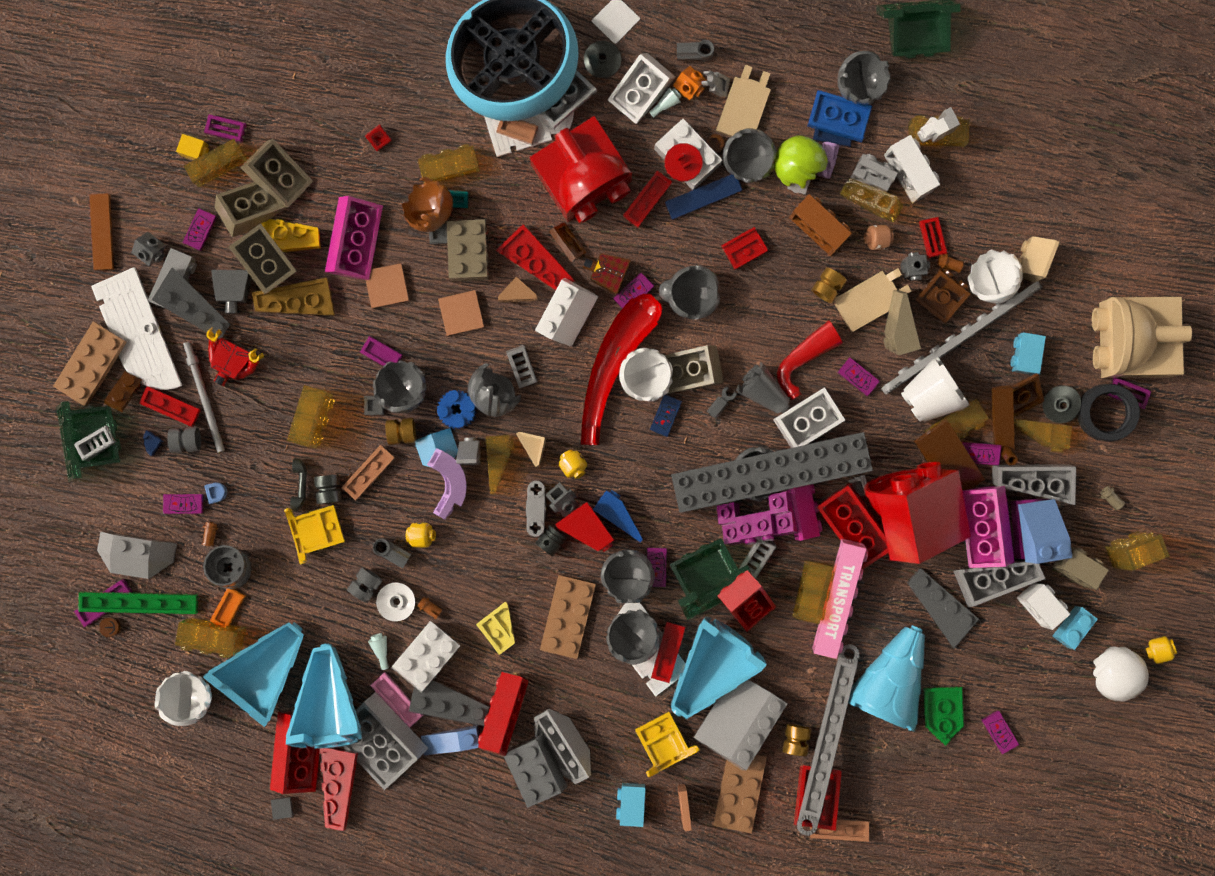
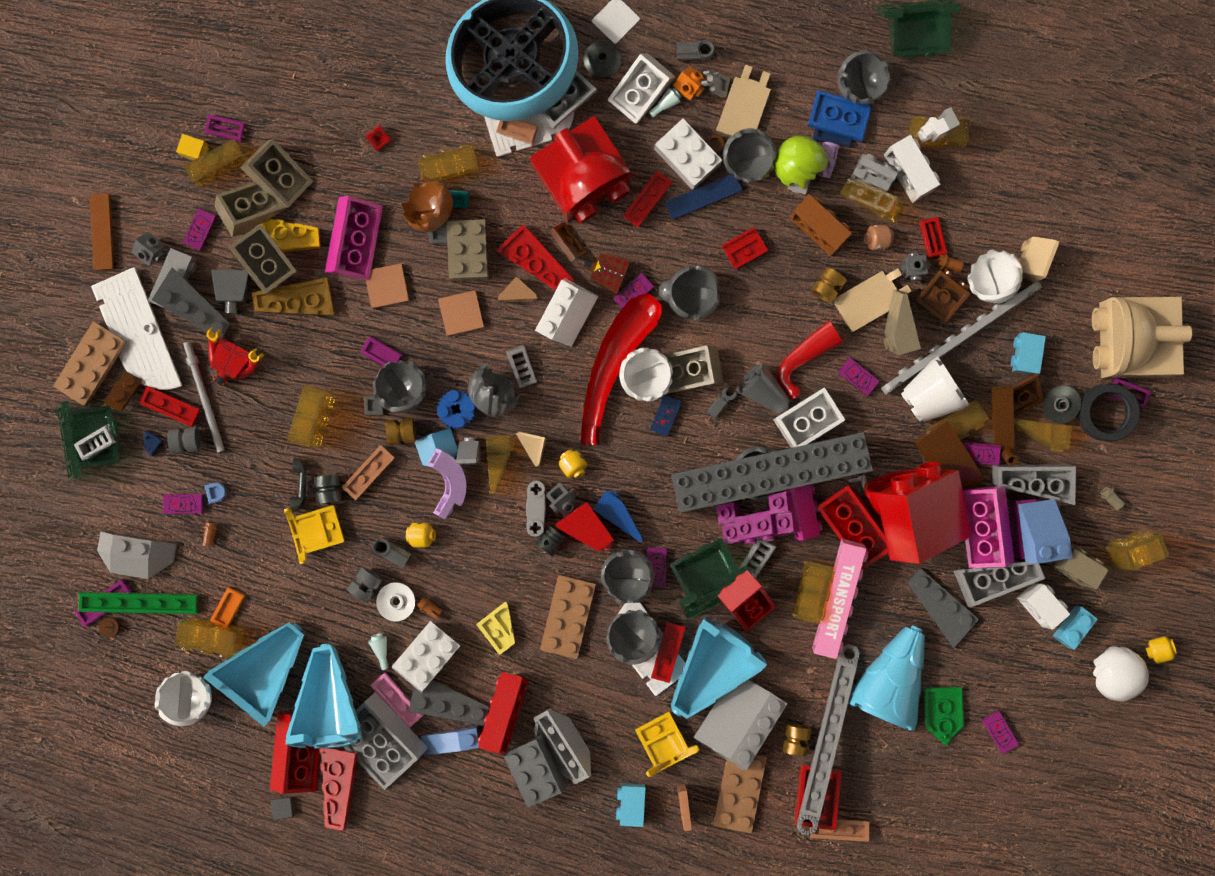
(216, 566): dark grey wheel -> none
(683, 162): red piece -> none

